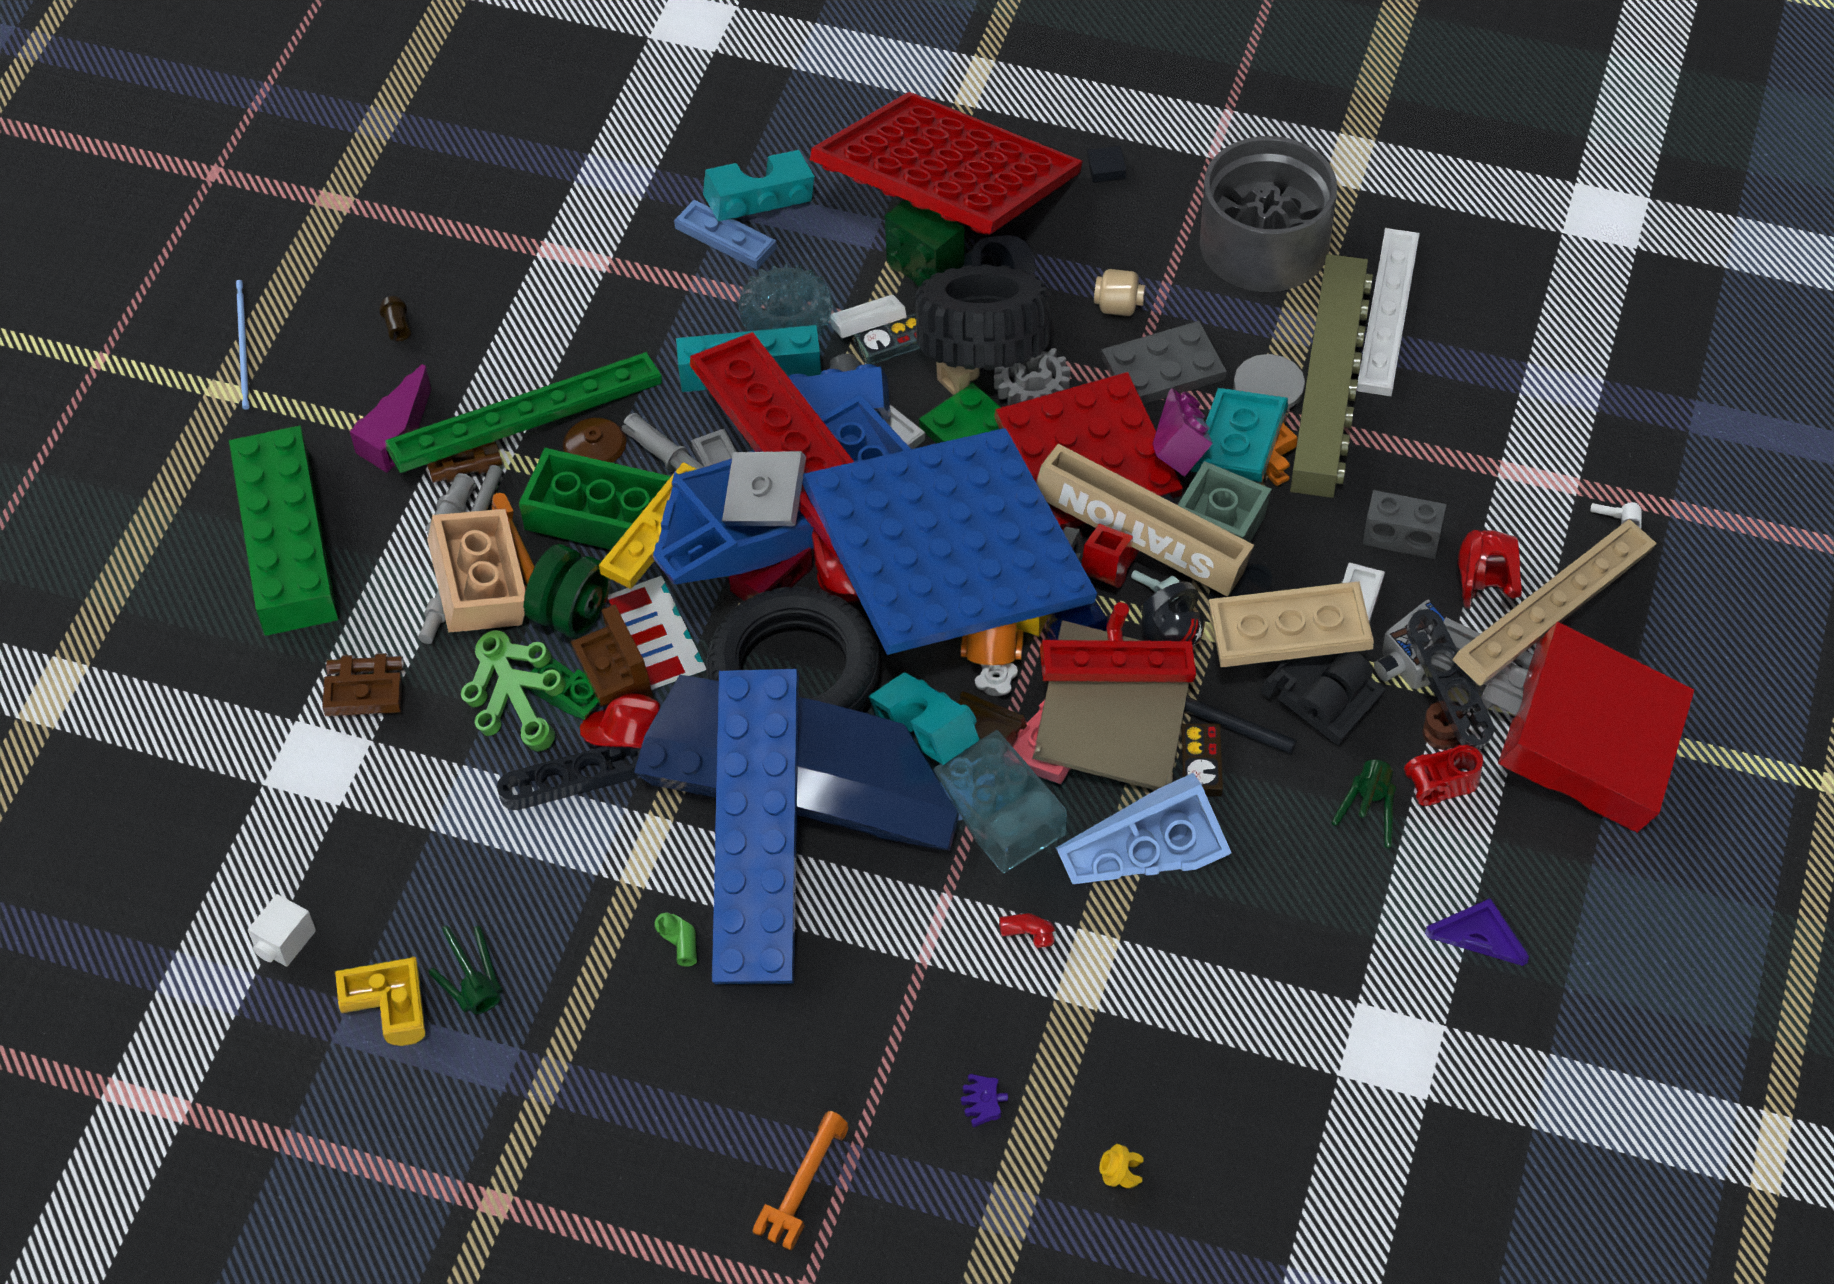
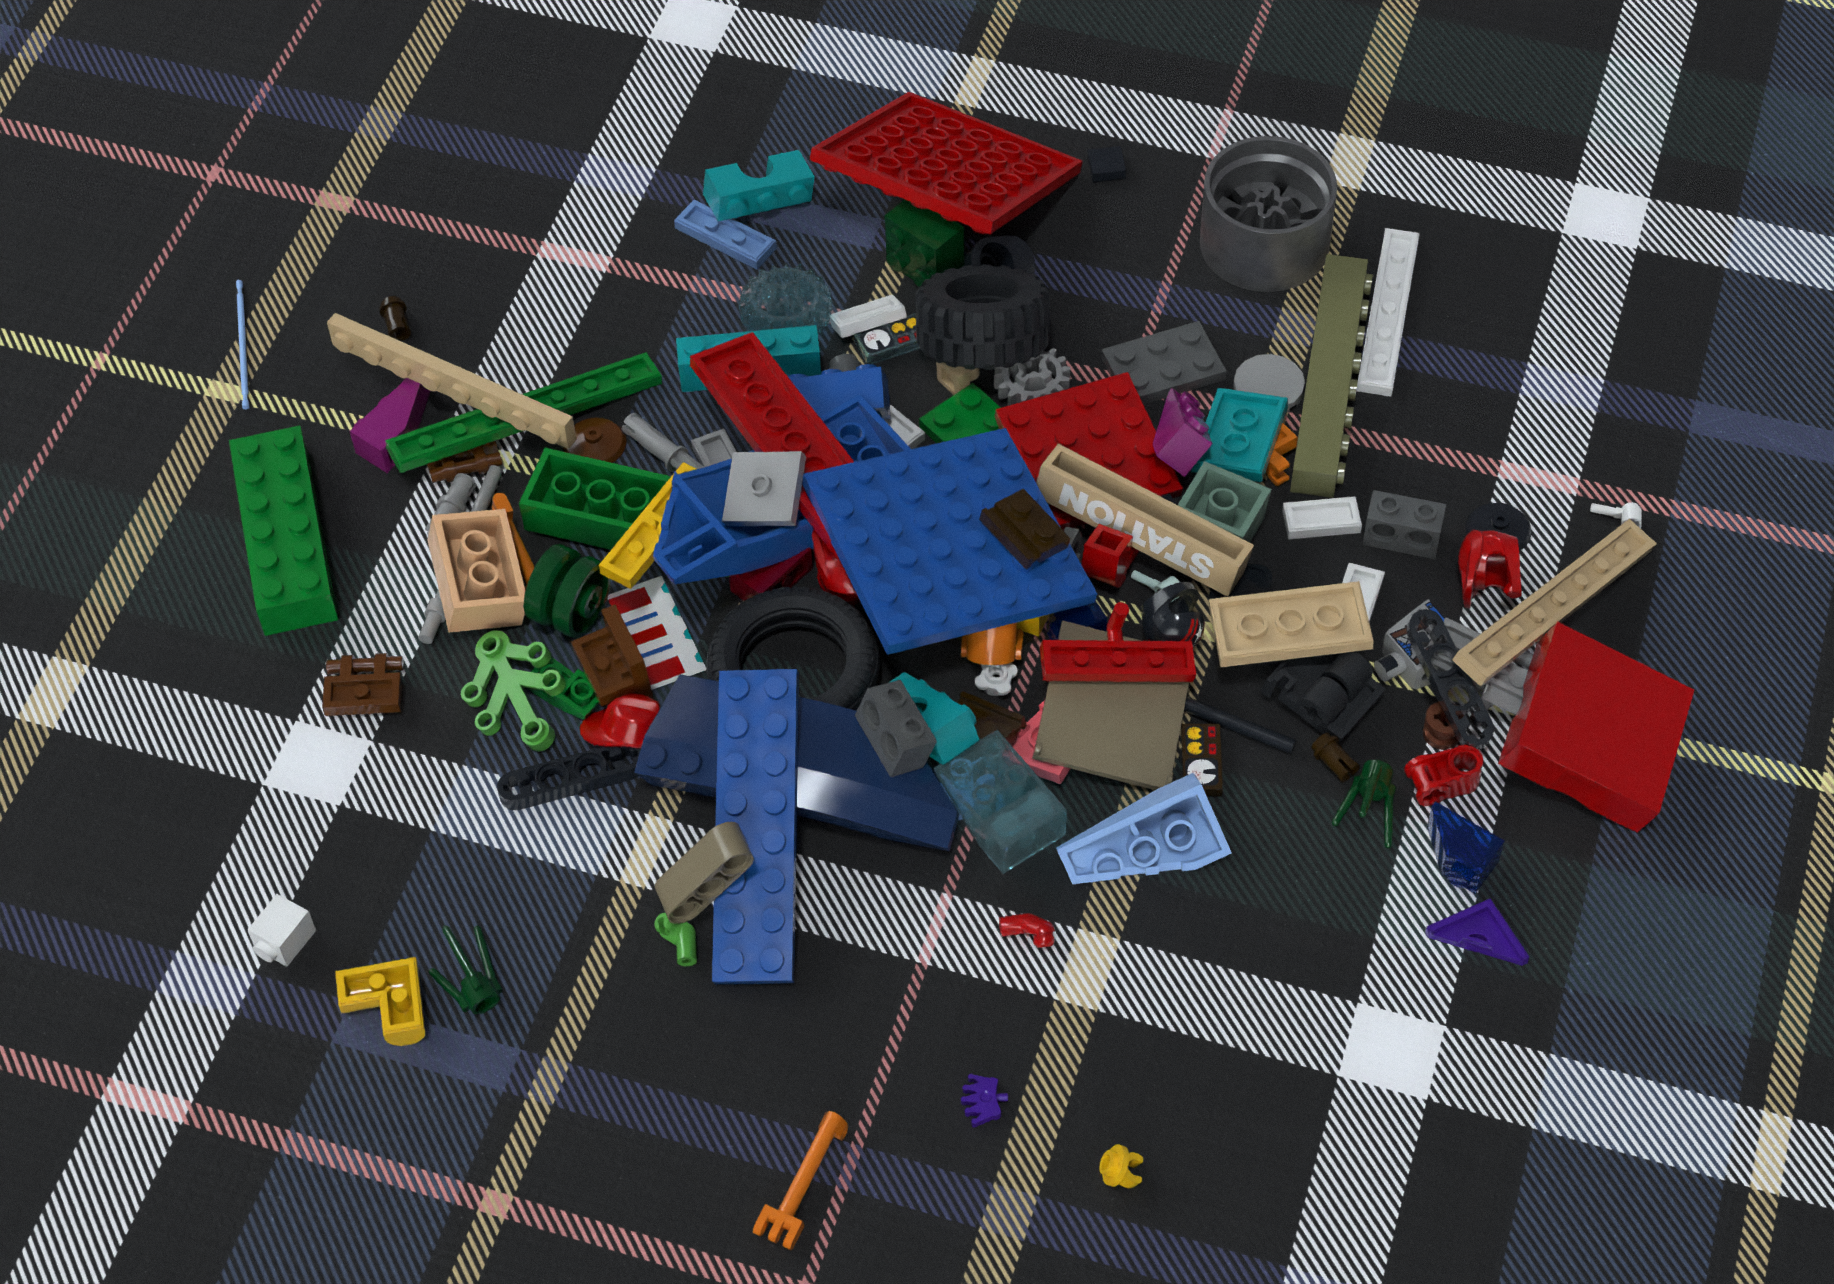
(452, 381): none -> tan plate
(704, 872): none -> dark tan beam
(895, 728): none -> dark grey brick
(1024, 528): none -> dark brown plate
(1118, 292): tan head -> none
(1321, 517): none -> white tile
(1334, 756): none -> dark brown pin
(1462, 848): none -> clear blue slope
(1503, 519): none -> black piece

